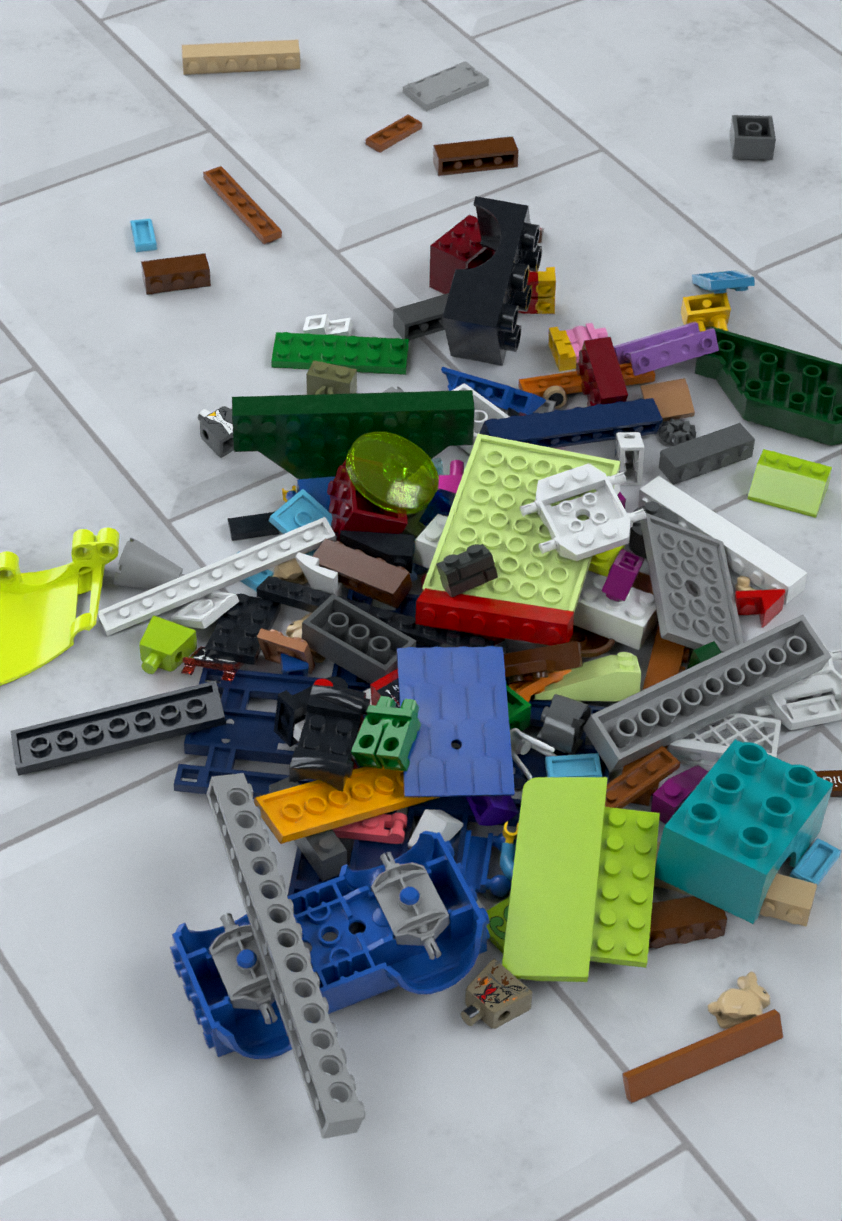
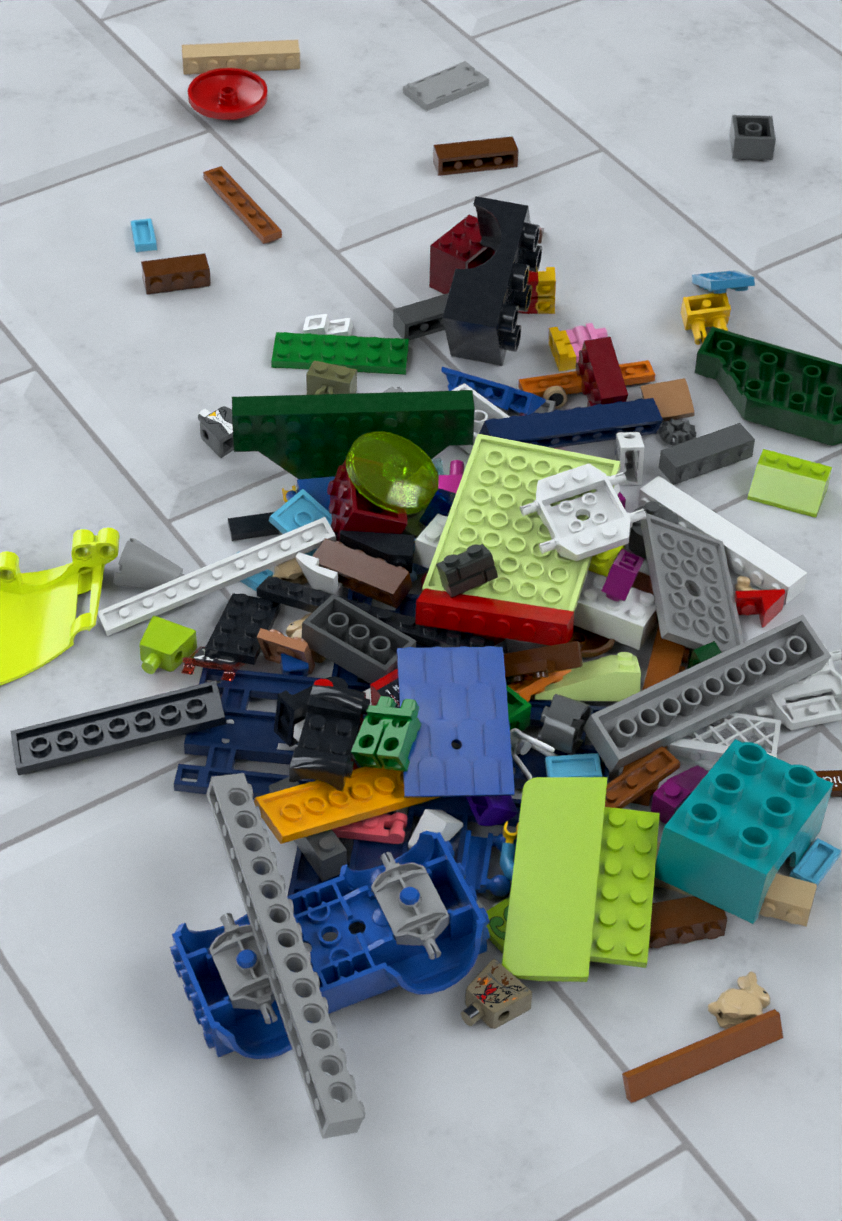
(205, 610): white tile -> none
(227, 93): none -> red dish
(393, 133): dark orange tile -> none
(666, 348): medium lavender fence -> none

